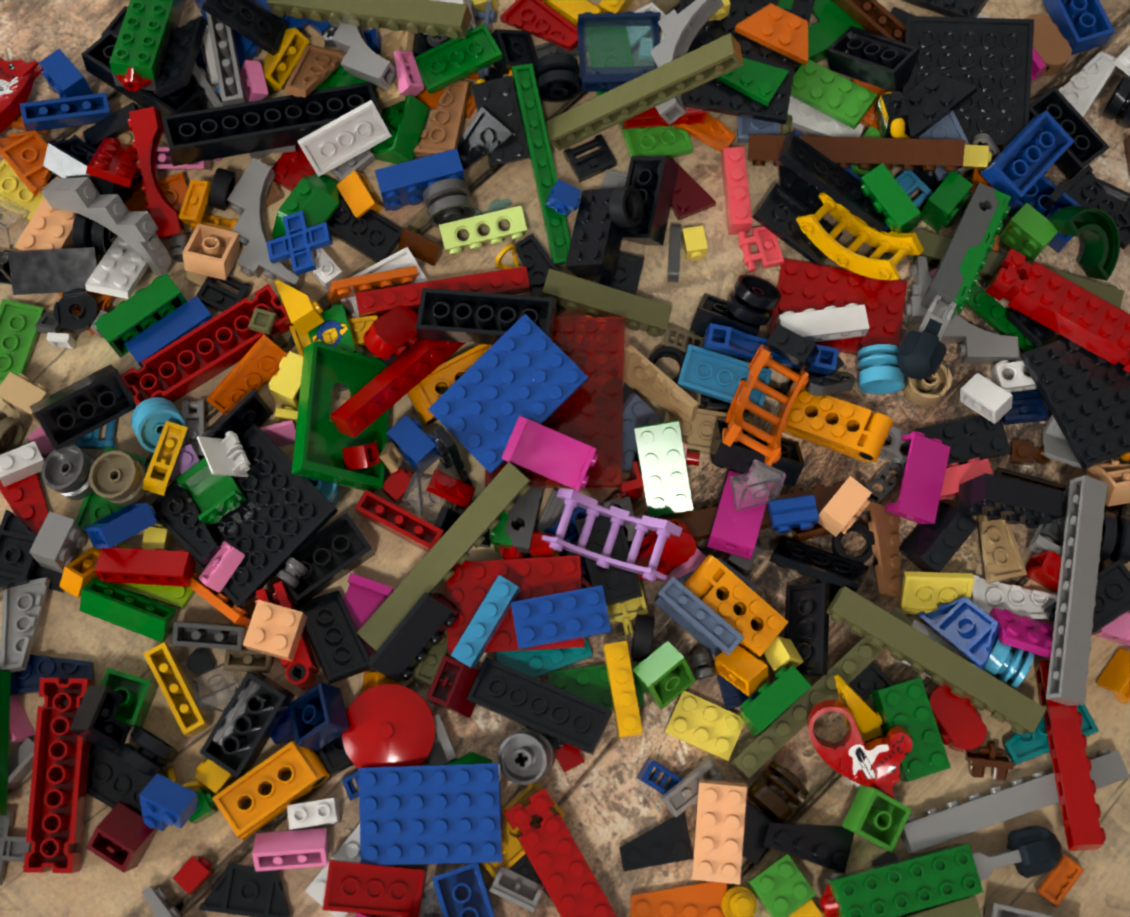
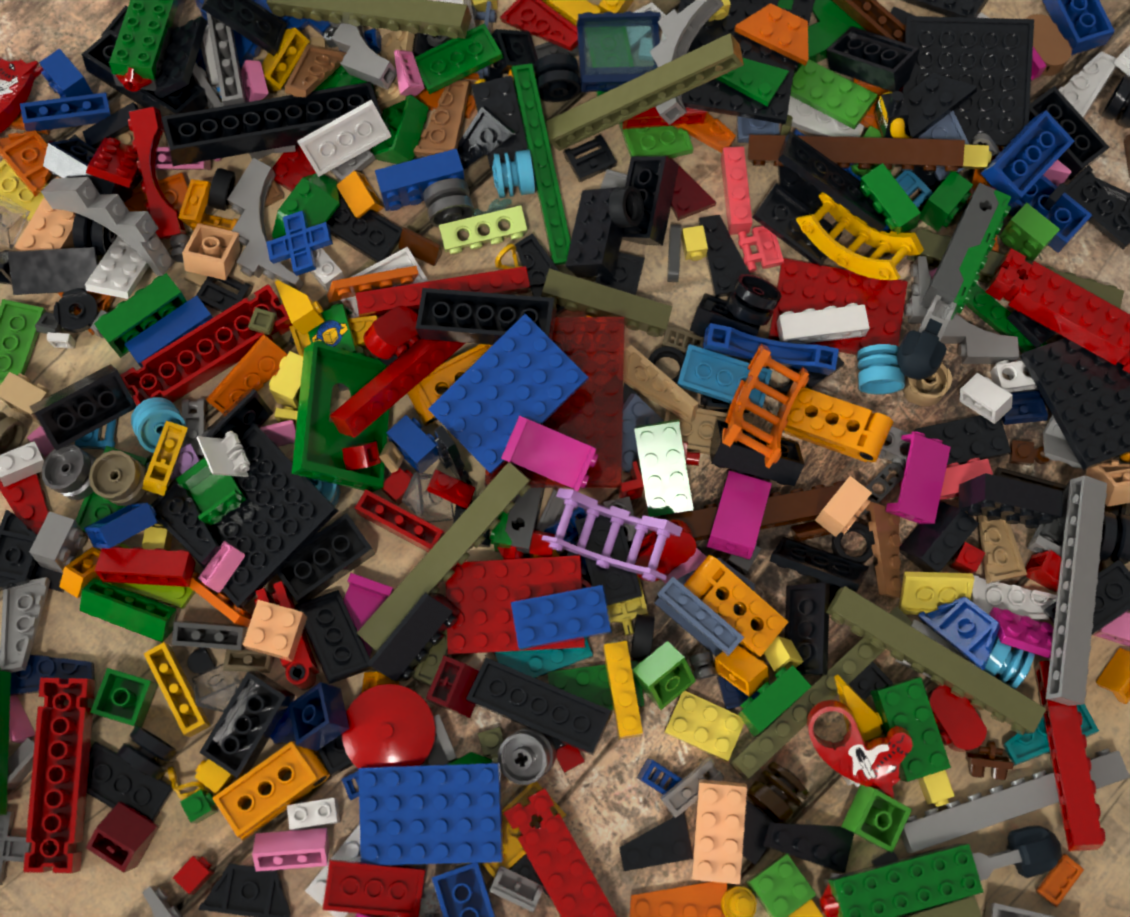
(97, 720): black brick -> none
(167, 803): blue brick -> none
(292, 572): flat silver wheel -> none
(446, 518): black tile -> none
(486, 622): dark azure brick -> none
(491, 742): none -> olive plate
(514, 174): none -> medium azure wheel
(563, 198): blue brick -> none
(722, 256): none -> black wing
(757, 486): clear slope -> none
(792, 347): black brick -> none
(792, 513): blue brick -> none
(830, 384): dark grey beam -> none
(936, 788): none -> light yellow brick
(967, 559): none -> red brick
(1057, 173): none -> bright pink slope
(1100, 237): dark green brick -> none

